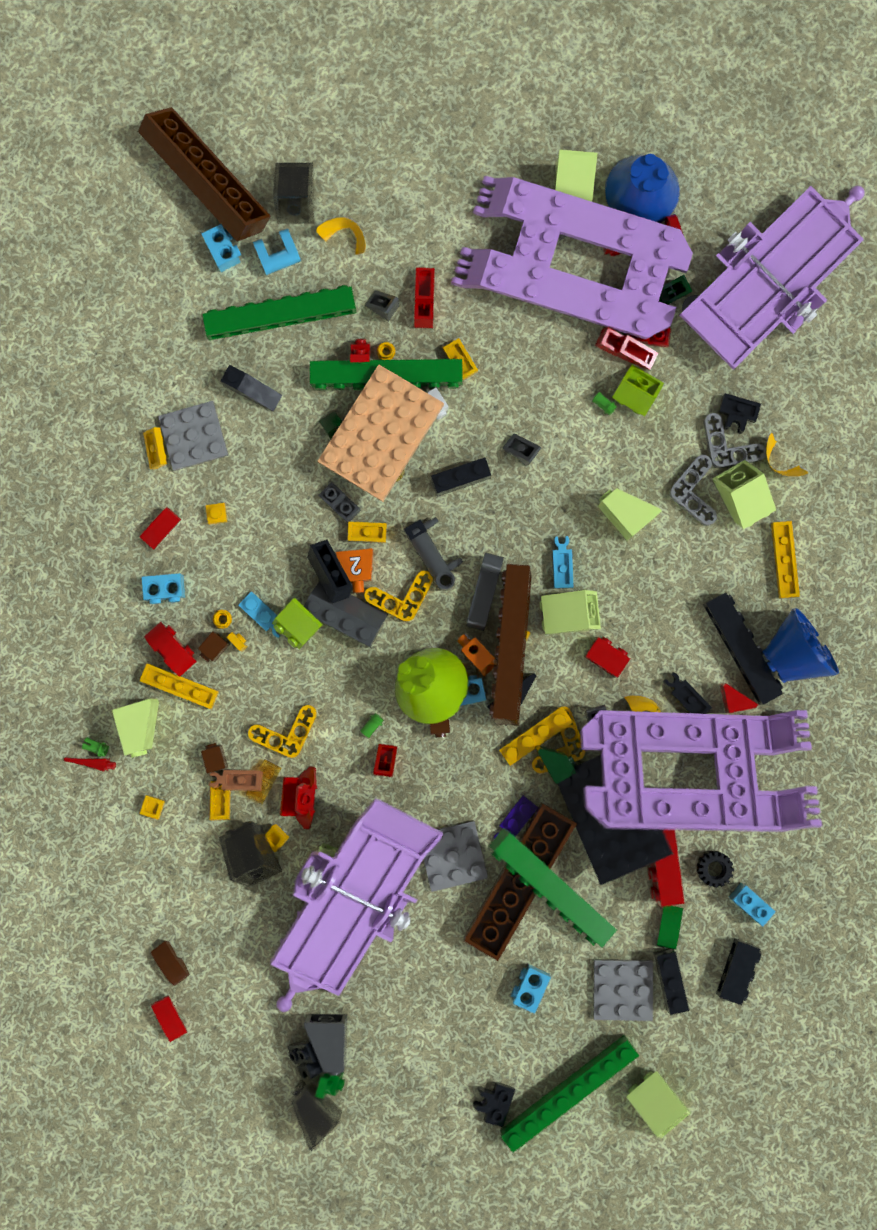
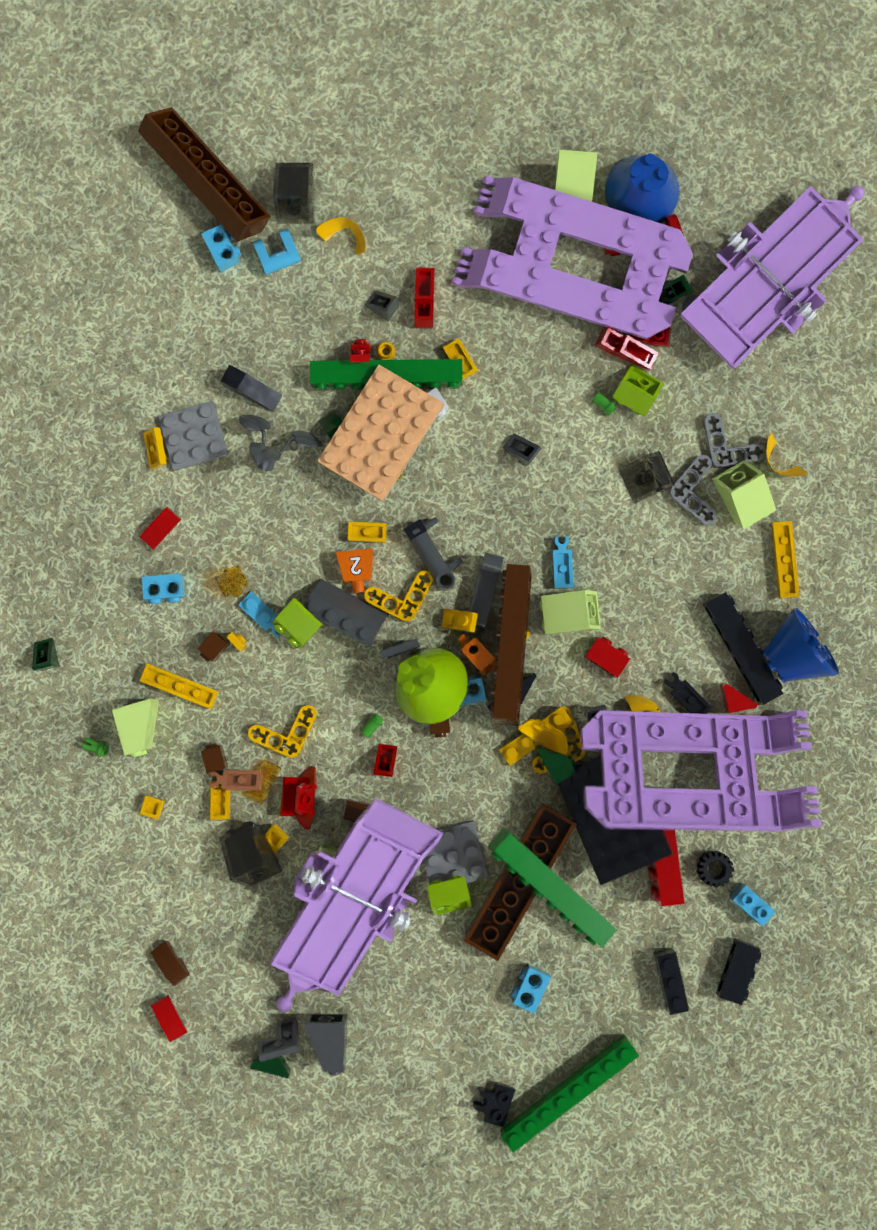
(44, 655): none -> dark green slope
(101, 764): red piece -> none
(175, 654): red brick -> none
(216, 513): yellow plate -> none
(218, 614): yellow plate -> none
(232, 582): none -> clear yellow brick
(266, 456): none -> dark grey plant
(275, 1066): none -> dark green slope
(279, 313): green brick -> none
(285, 1042): none -> dark grey plate
(305, 1055): black plate -> none
(315, 1115): clear smoke slope -> none
(329, 571): black brick -> none
(330, 1085): green slope -> none
(339, 502): dark grey slope -> none
(354, 809): none -> reddish brown brick
(399, 648): none -> dark grey plate
(449, 895): none -> lime slope
(459, 620): none -> yellow plate
(461, 477): black brick -> none
(518, 816): dark purple plate -> none
(542, 734): none -> yellow piece
(623, 990): light grey plate -> none
(627, 512): yellowish green slope -> none
(647, 477): none -> clear smoke slope
(657, 1104): yellowish green slope -> none
(670, 927): green slope -> none
(738, 411): black plate -> none

